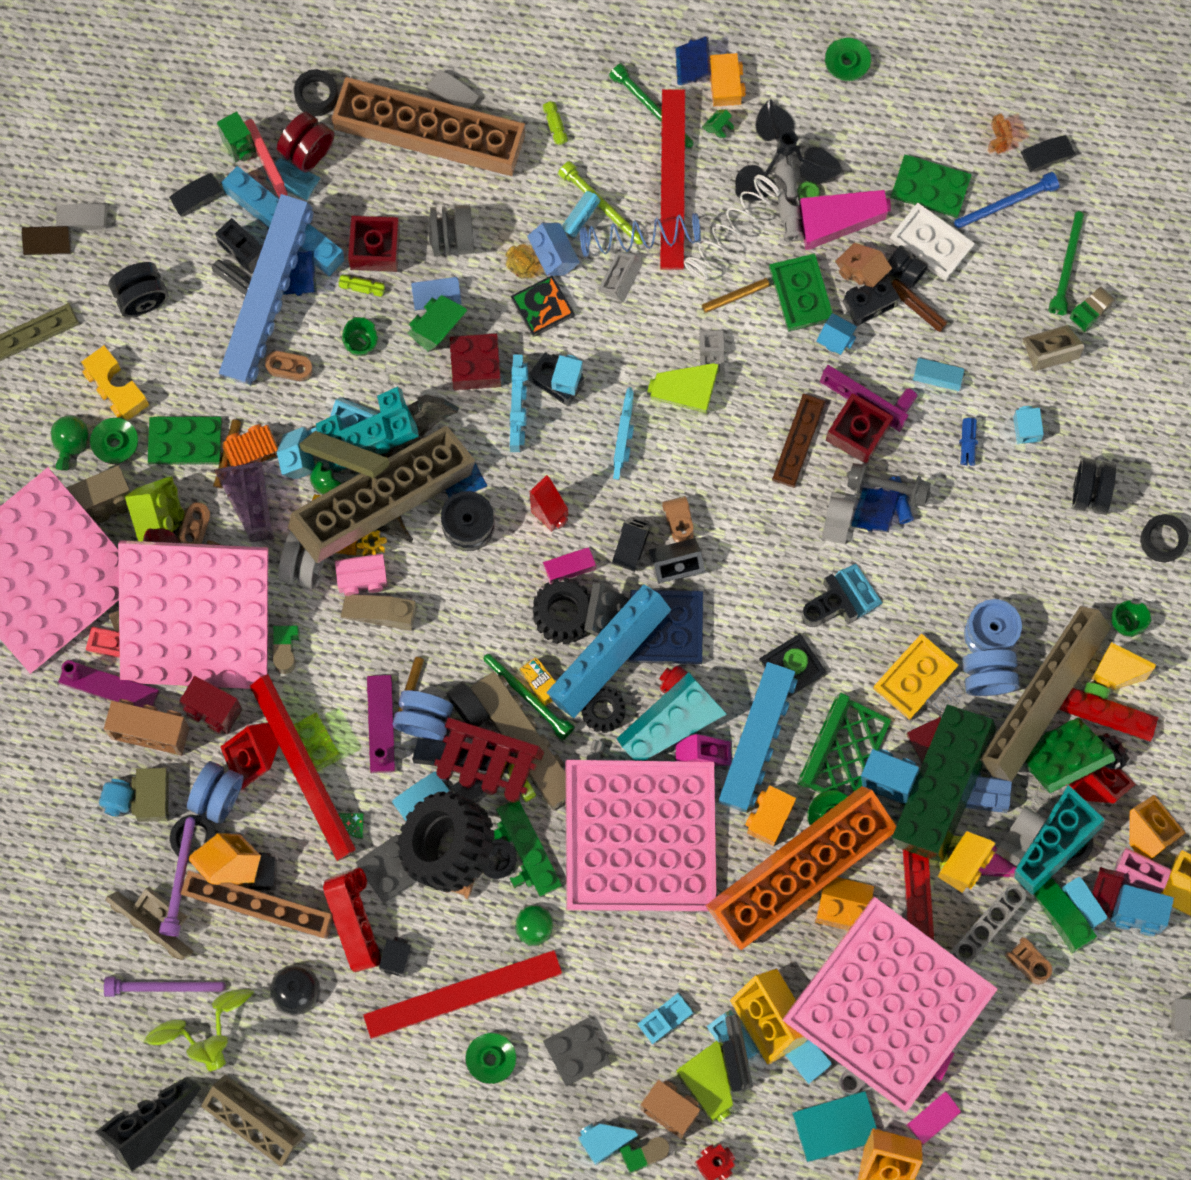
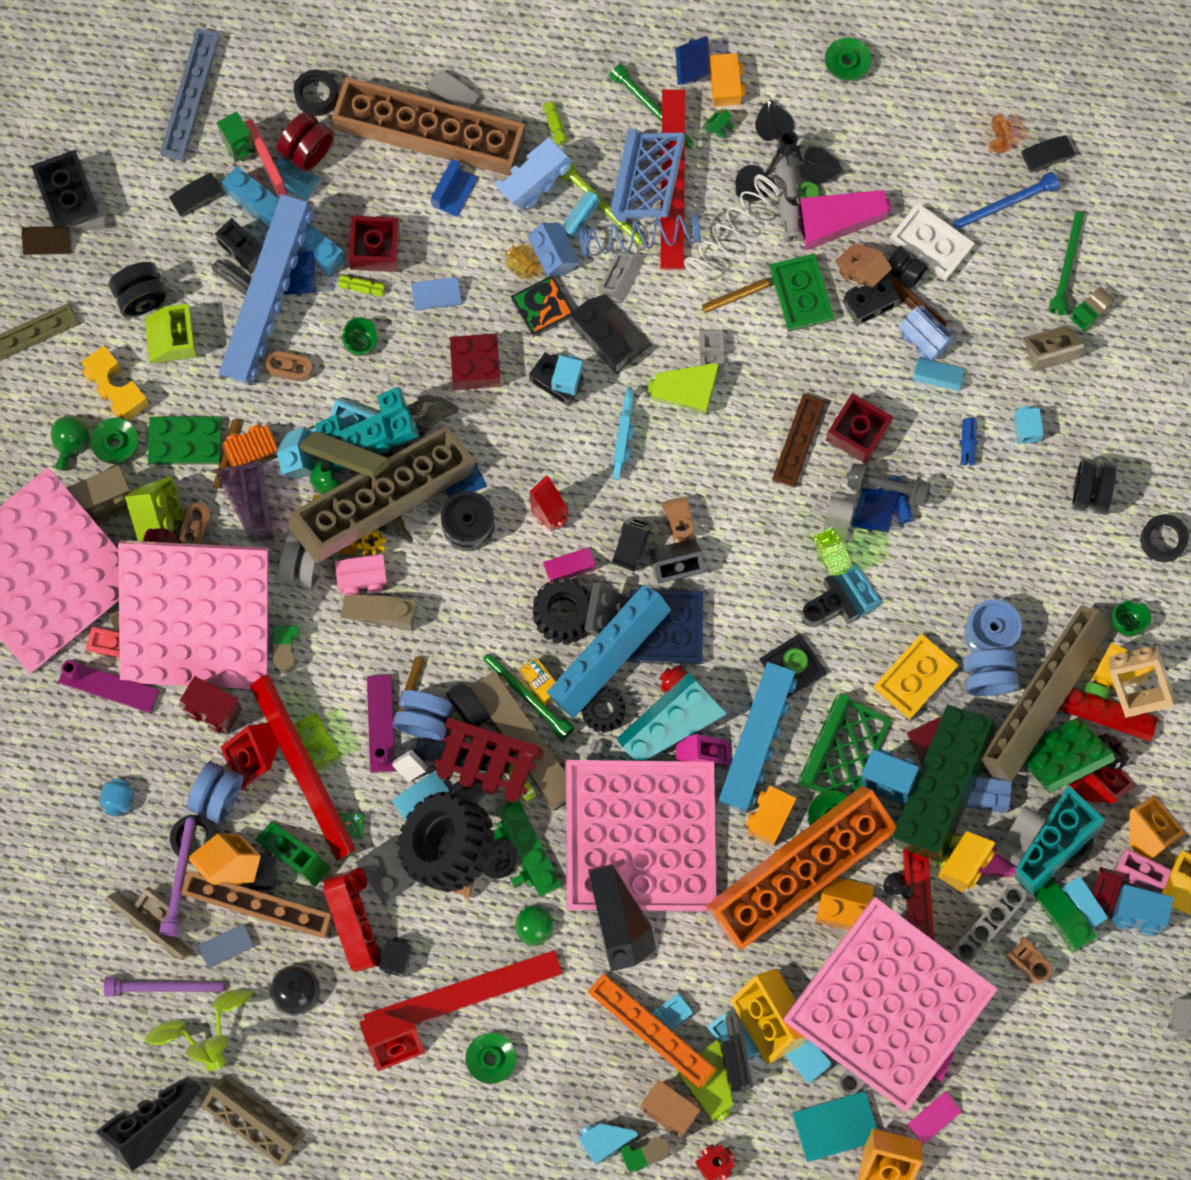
(65, 189): none -> black slope
(146, 727): medium nougat brick -> none
(151, 795): olive brick -> none
(171, 334): none -> lime slope
(190, 94): none -> sand blue plate
(226, 946): none -> sand blue tile
(293, 854): none -> green slope
(390, 1040): none -> red slope
(409, 765): none -> white tile
(435, 322): green slope -> none
(451, 230): dark grey wheel -> none
(453, 189): none -> blue panel
(519, 393): medium azure hinge -> none
(535, 175): none -> light blue wedge
(577, 1052): dark grey plate -> none
(608, 332): none -> black slope
(623, 926): none -> black wedge
(629, 176): none -> medium blue fence
(652, 1031): none -> orange tile
(832, 552): none -> clear neon green brick
(837, 334): dark azure brick -> none
(846, 386): magenta piece -> none
(895, 885): none -> black piece
(926, 333): none -> brick
(931, 186): green plate -> none
(1146, 700): none -> tan window

